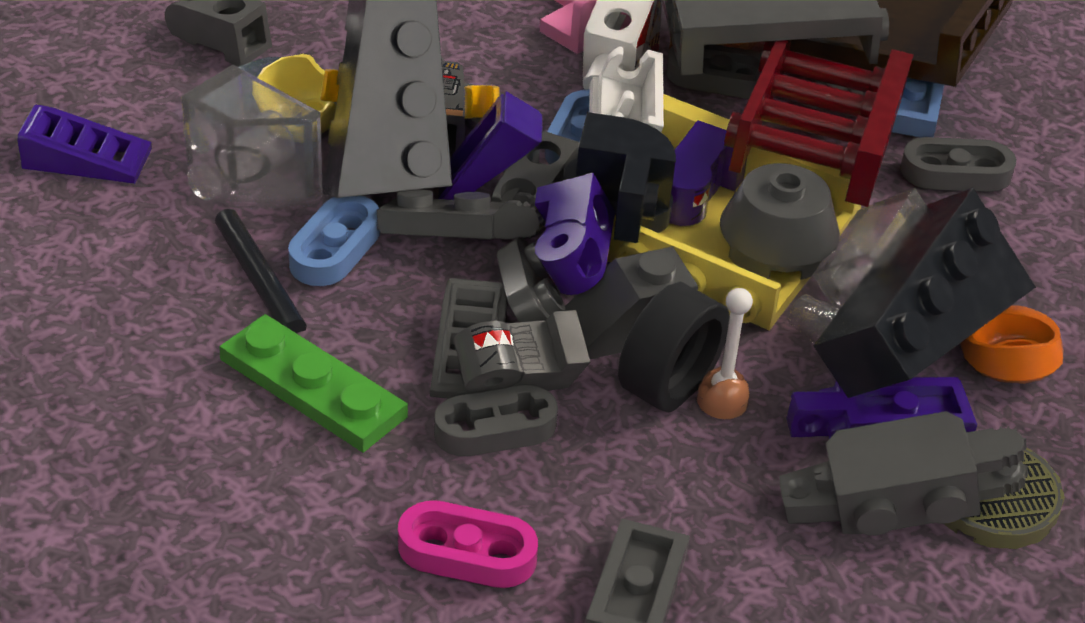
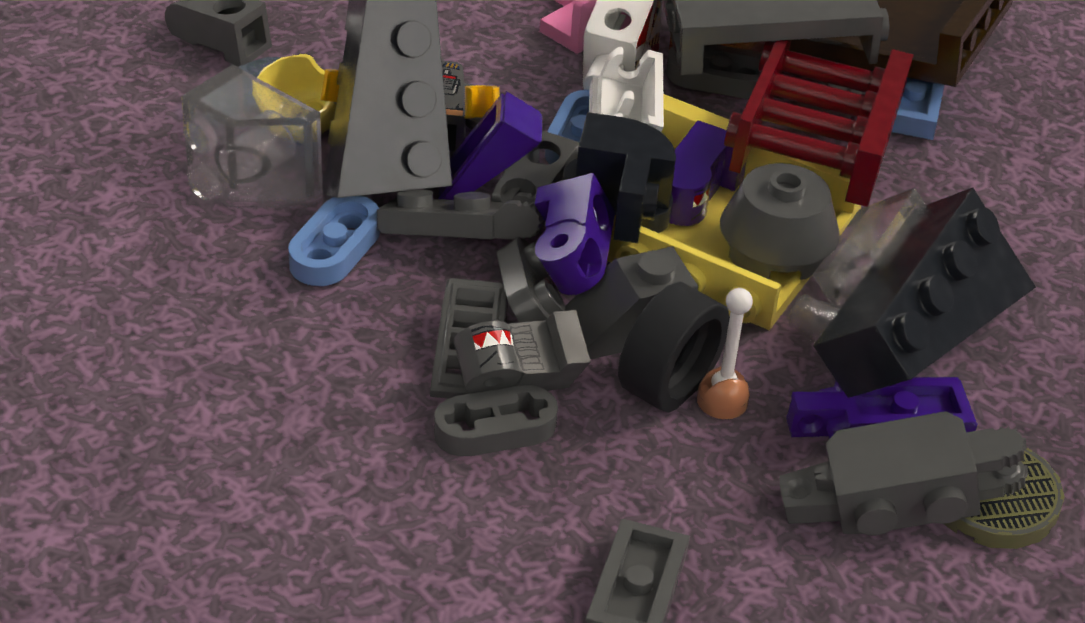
(64, 145): dark purple slope -> none
(259, 271): black bar -> none
(314, 382): bright green plate -> none
(469, 543): dark pink plate -> none
(958, 164): dark grey plate -> none
(1016, 346): orange hat -> none

